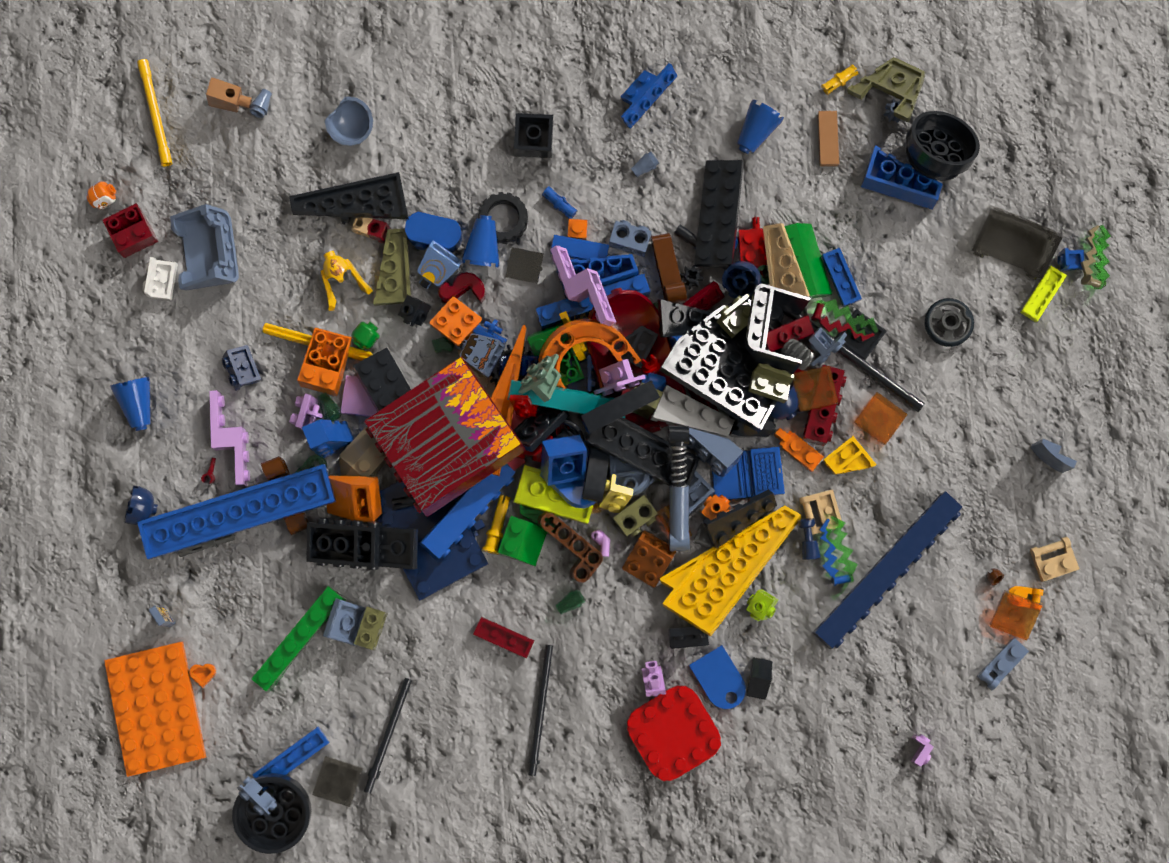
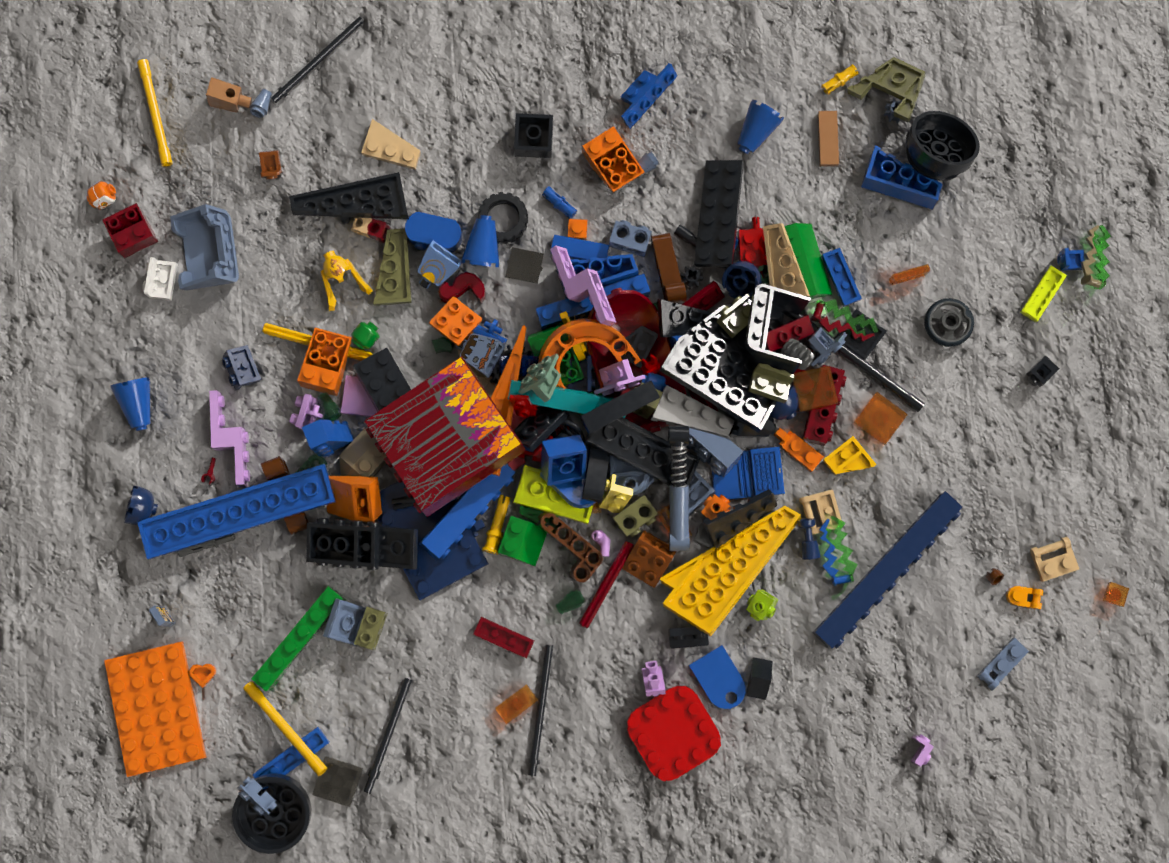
(270, 164): none -> dark orange bracket
(282, 91): none -> black bar
(312, 759): none -> yellow piece
(350, 122): sand blue cylinder -> none
(389, 147): none -> tan wing
(413, 311): black brick -> none
(516, 704): none -> clear orange plate
(606, 584): none -> dark red axle
(612, 159): none -> orange slope
(909, 274): none -> clear orange tile
(1015, 615): clear orange tile -> none
(1016, 241): clear smoke windscreen -> none
(1047, 369): none -> black brick
(1049, 454): sand blue slope -> none
(1116, 594): none -> clear orange plate

